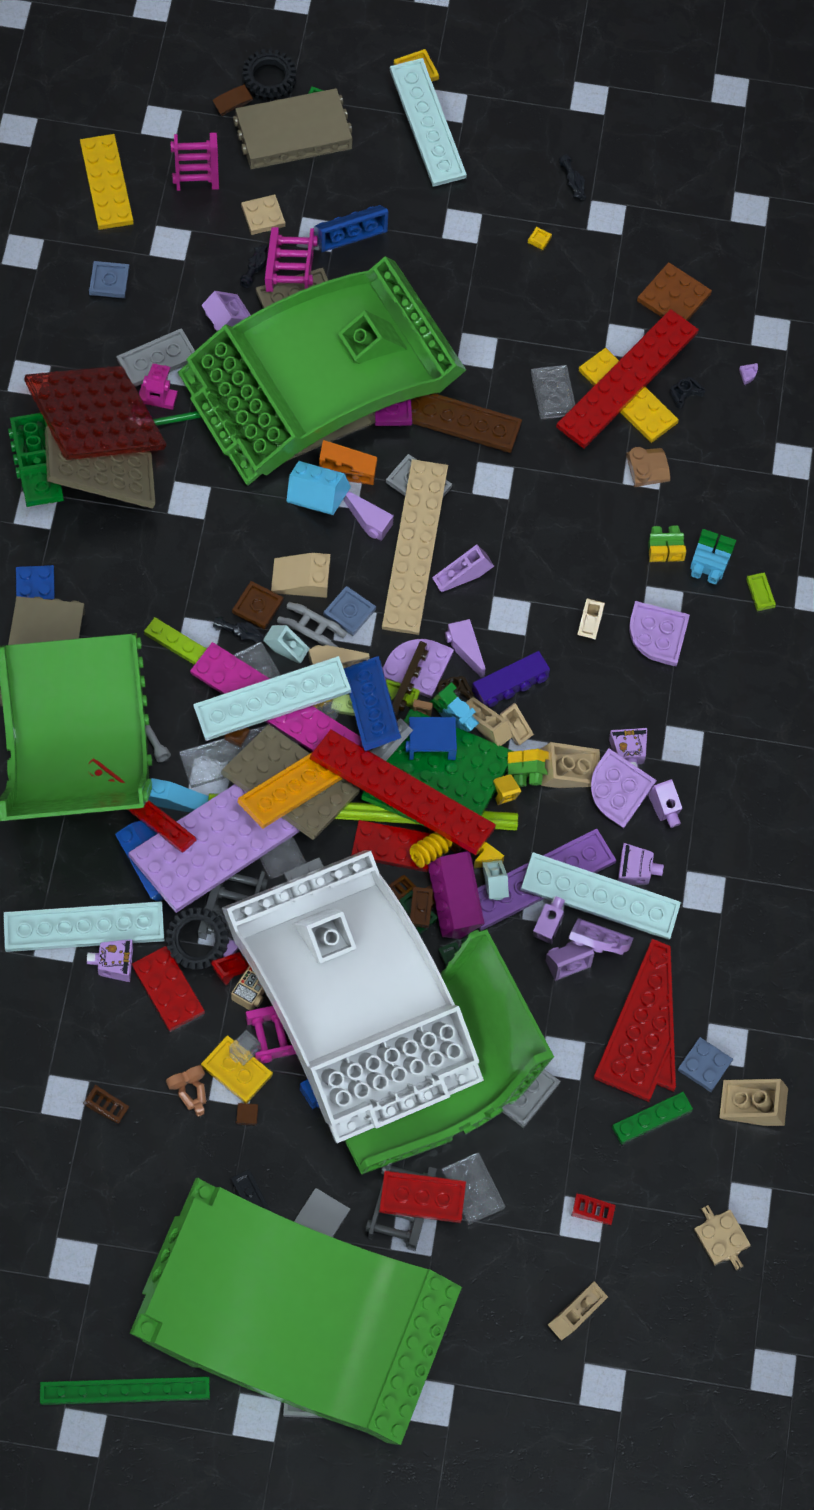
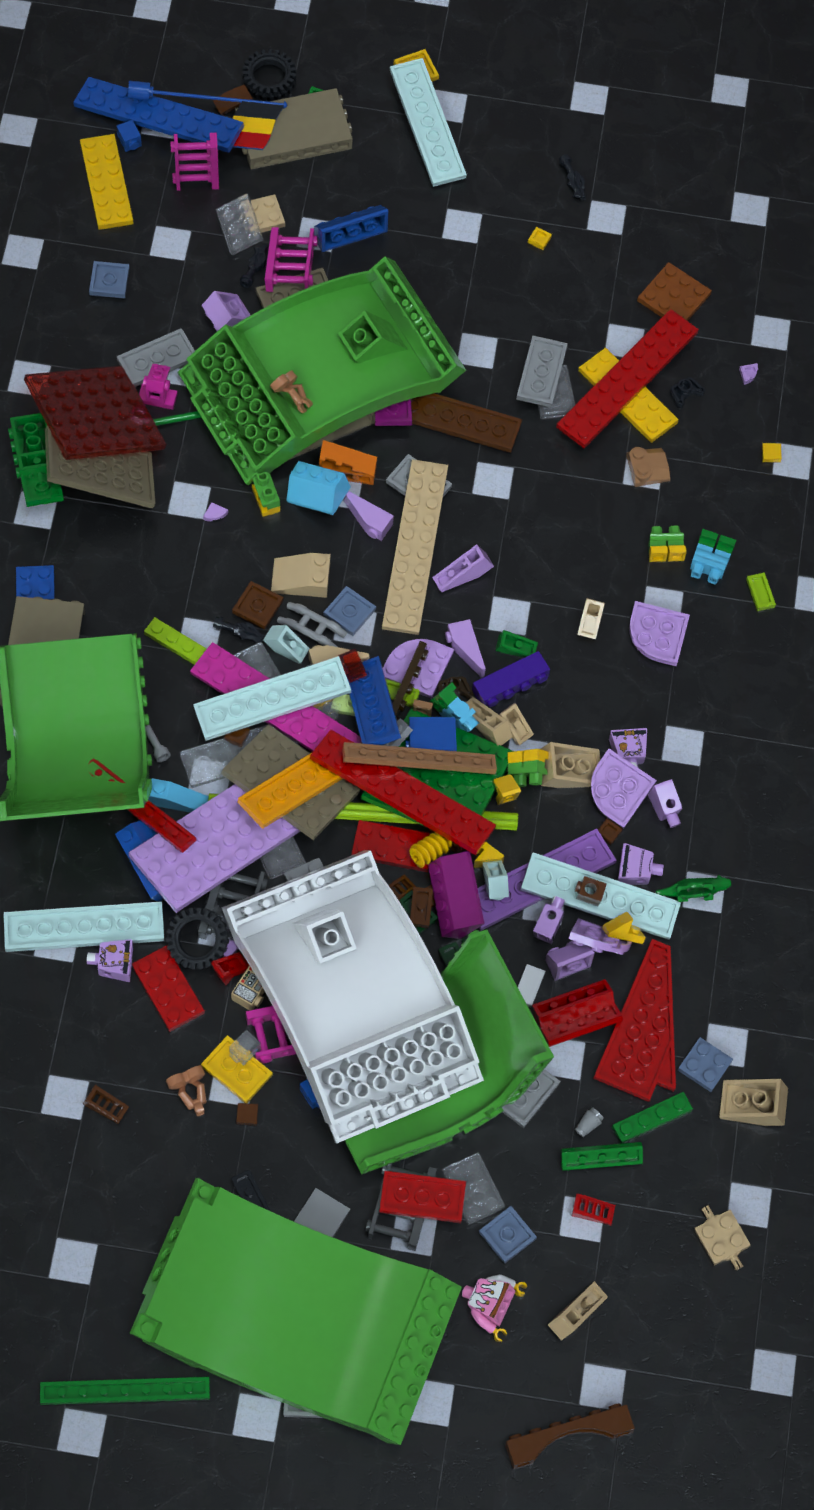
(129, 135): none -> blue brick
(158, 114): none -> blue plate
(215, 512): none -> lavender tile
(239, 224): none -> clear plate
(256, 115): none -> flag
(266, 494): none -> bright green hips
(284, 384): none -> nougat piece
(352, 665): none -> clear red panel
(419, 758): none -> medium nougat plate
(491, 1300): none -> torso
(507, 1234): none -> sand blue plate
(515, 645): none -> green slope
(530, 983): none -> white tile
(542, 371): none -> light grey plate
(576, 1012): none -> red brick
(589, 1122): none -> light grey cone
(597, 886): none -> reddish brown brick
(602, 1156): none -> green plate
(609, 831): none -> reddish brown tile
(610, 1423): none -> reddish brown arch
(622, 928): none -> yellow slope
(696, 888): none -> green animal
(771, 452): none -> yellow tile

